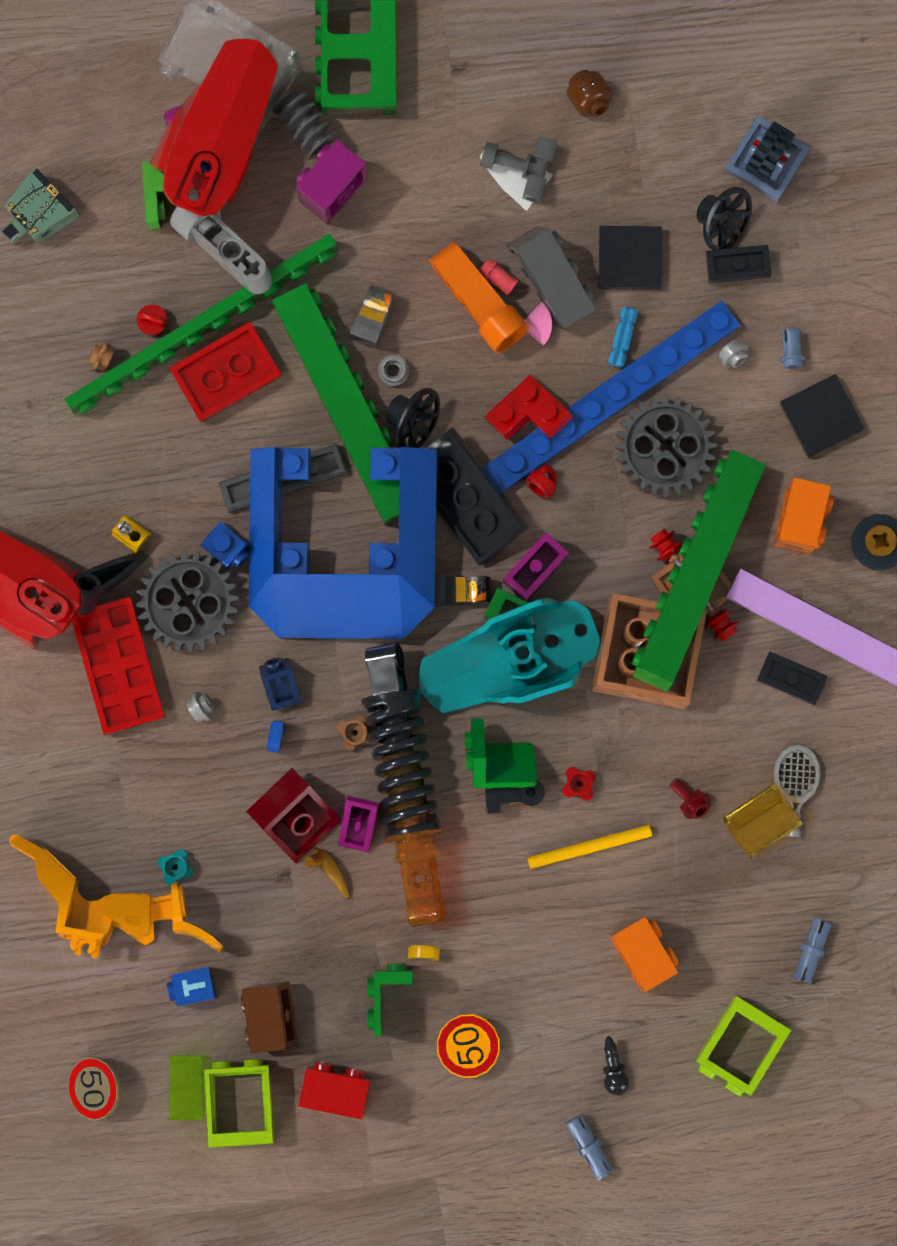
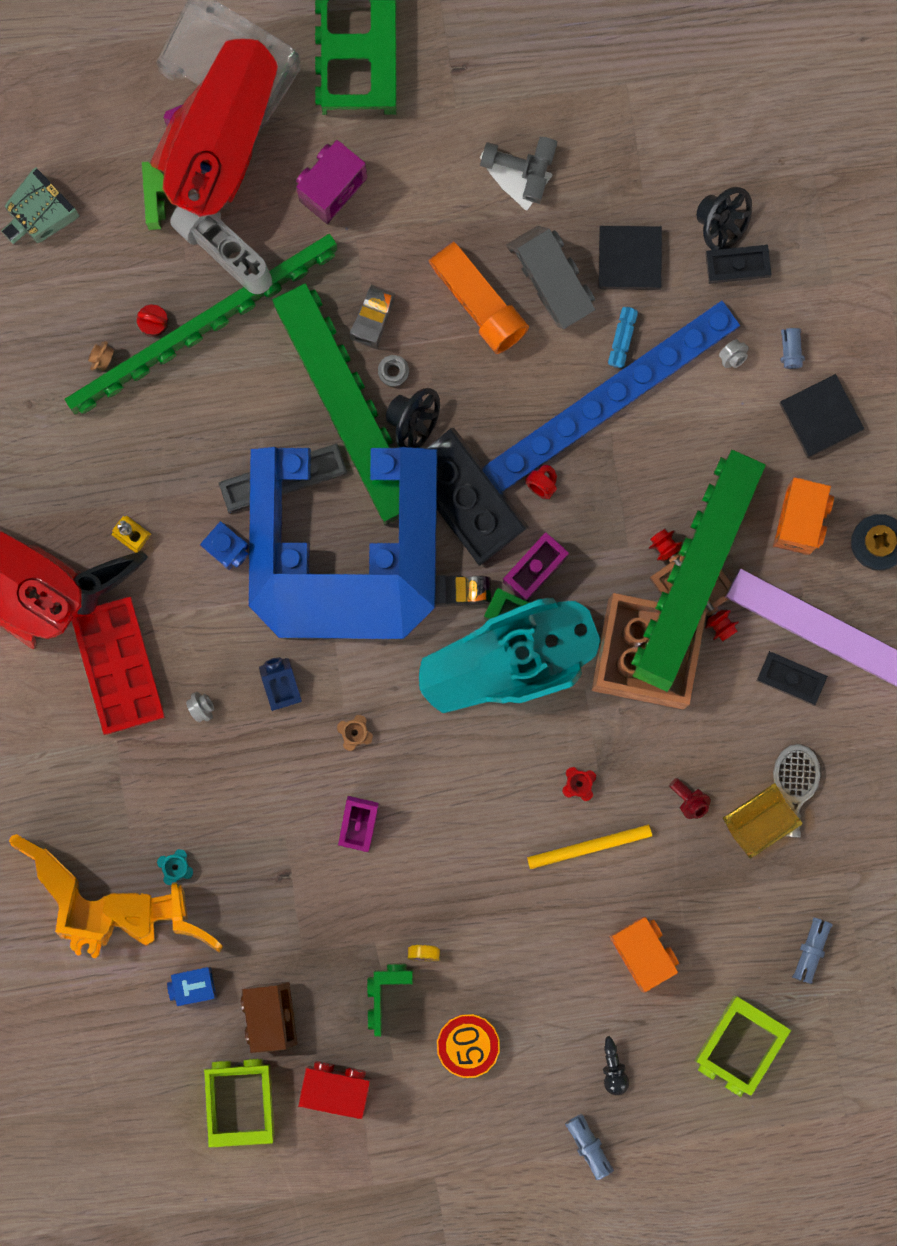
(94, 1088): piece -> none
(164, 617): dark grey gear -> none
(186, 1087): clear neon green tile -> none
(225, 372): red plate -> none
(275, 736): blue tile -> none
(293, 815): dark red slope -> none
(303, 123): dark grey piece -> none
(330, 867): pearl gold bar -> none
(409, 823): black piece -> none
(498, 276): coral pin -> none
(498, 763): green bracket -> none
(526, 796): black leg -> none
(527, 403): red plate -> none
(540, 324): bright pink tile -> none
(589, 93): reddish brown head -> none
(645, 465): dark grey gear -> none
(767, 158): sand blue plate -> none

